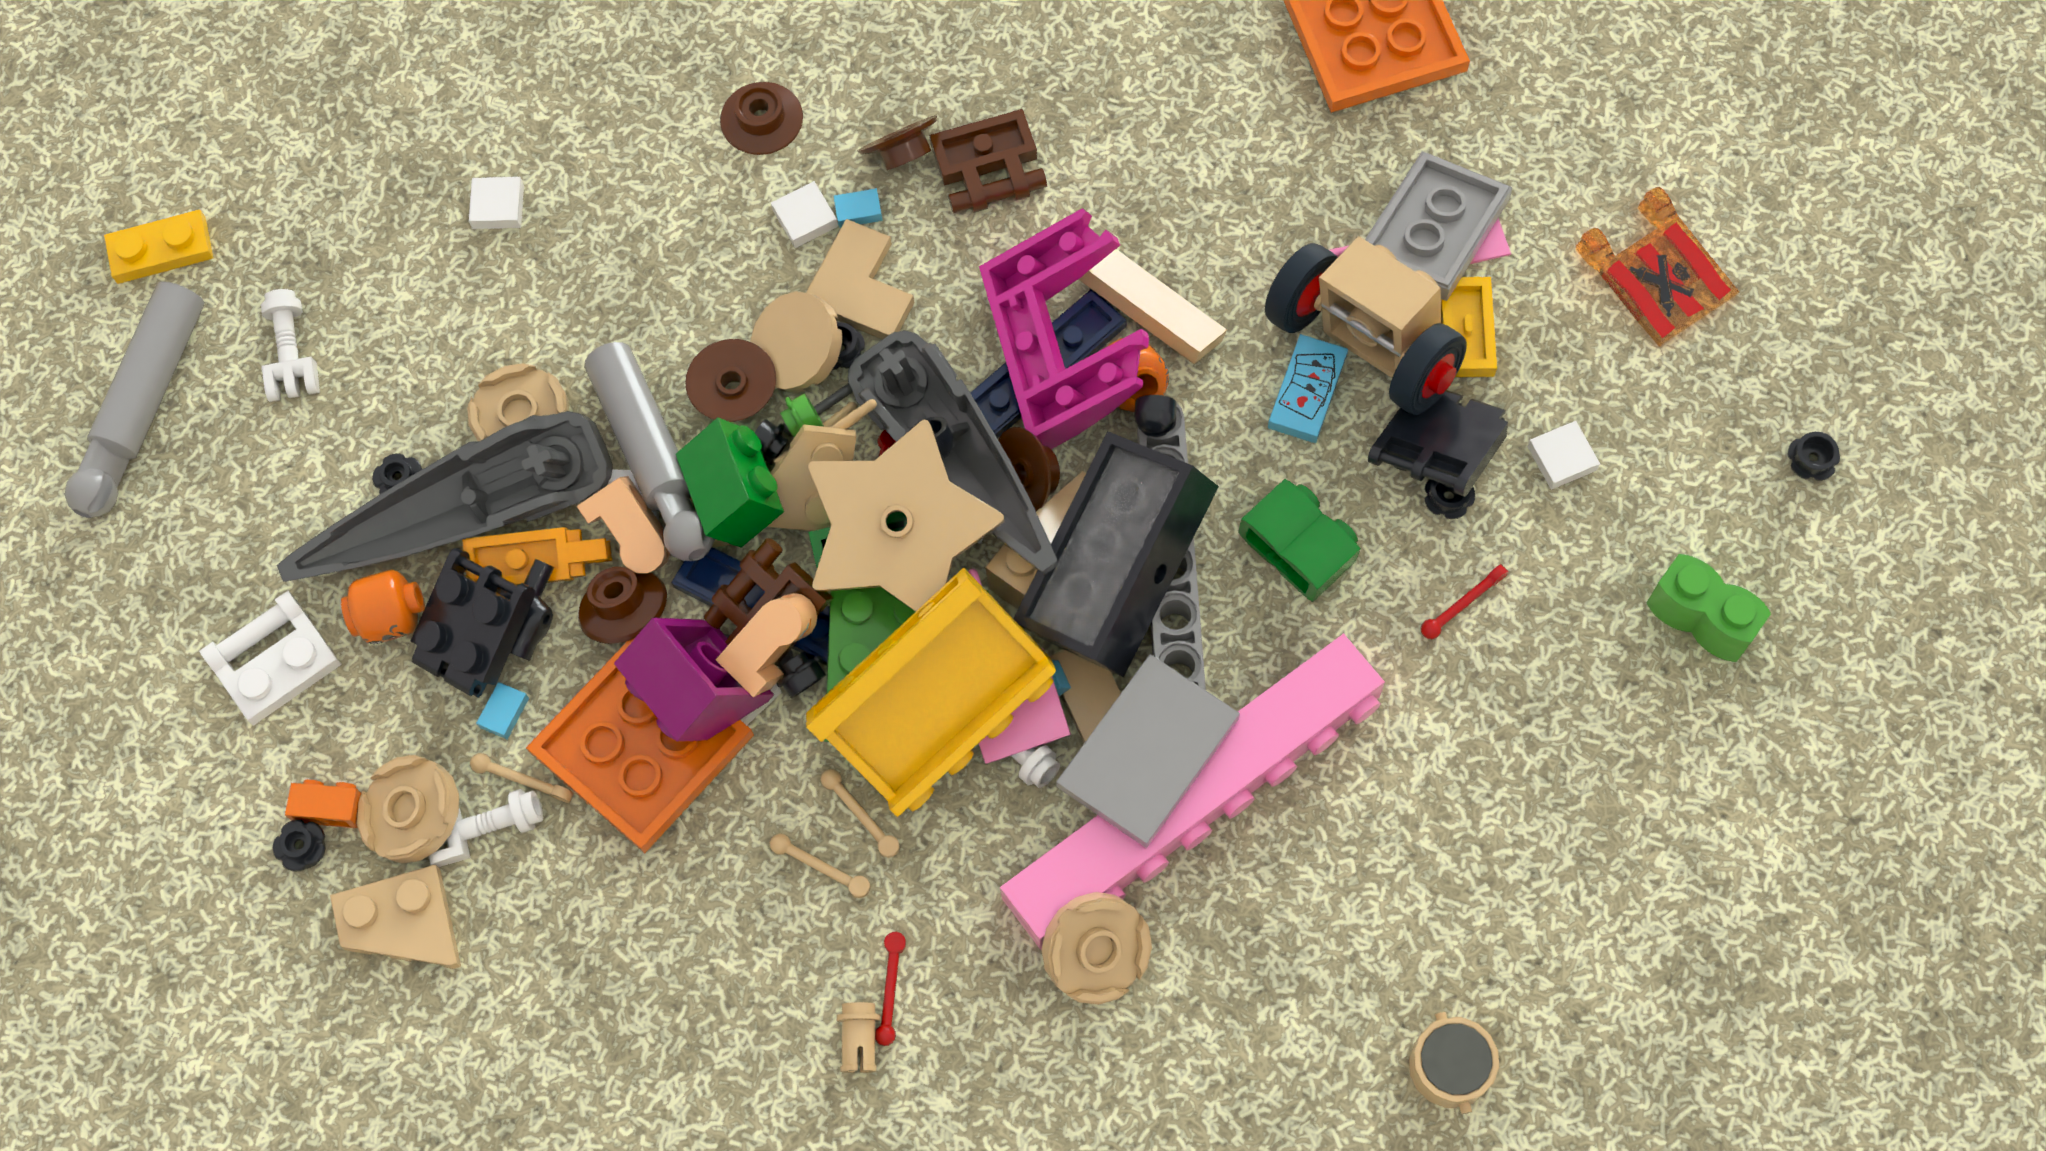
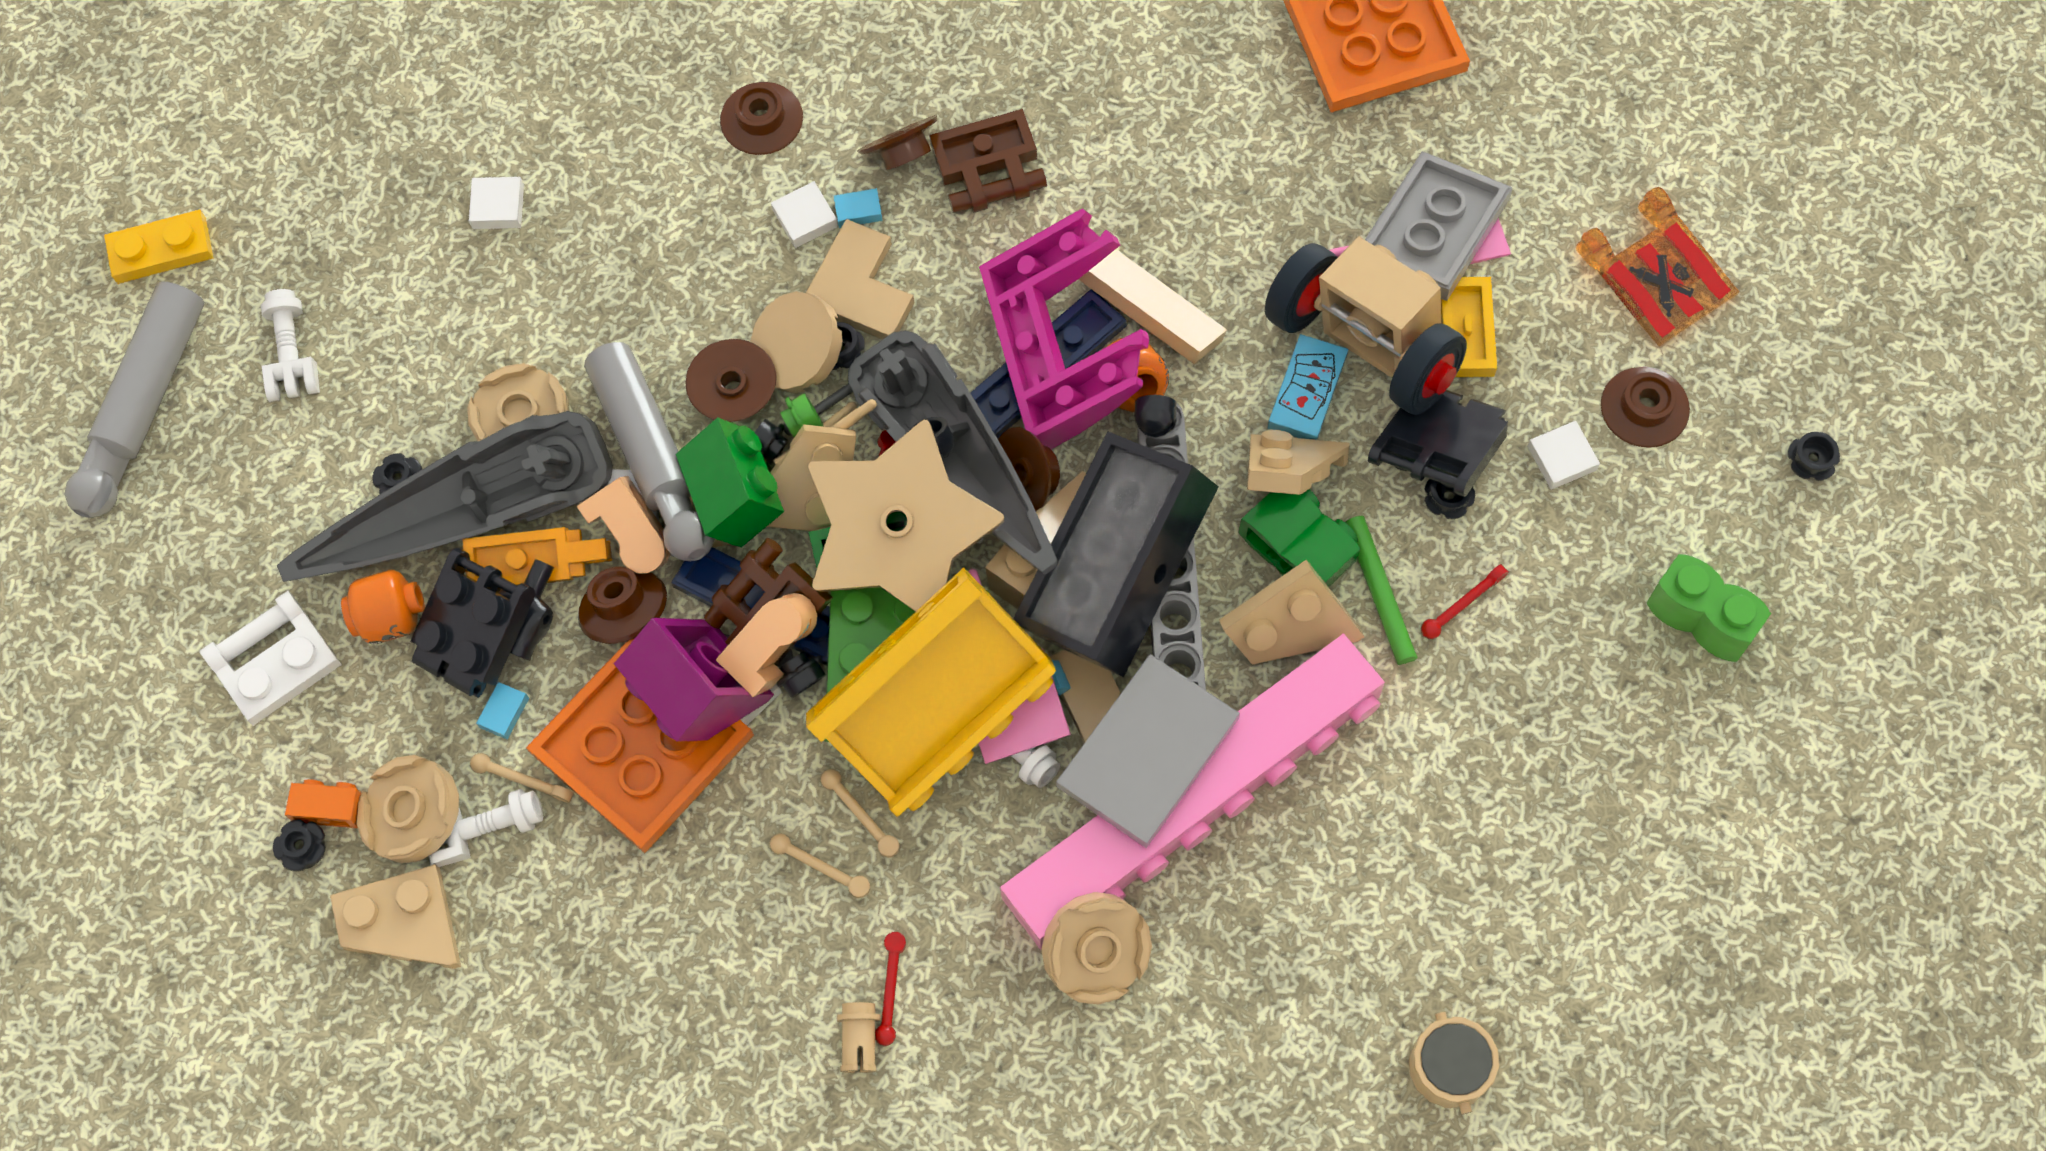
(1289, 618): none -> tan wing
(1291, 464): none -> tan wing
(1382, 593): none -> bright green bar
(1643, 424): none -> reddish brown piece

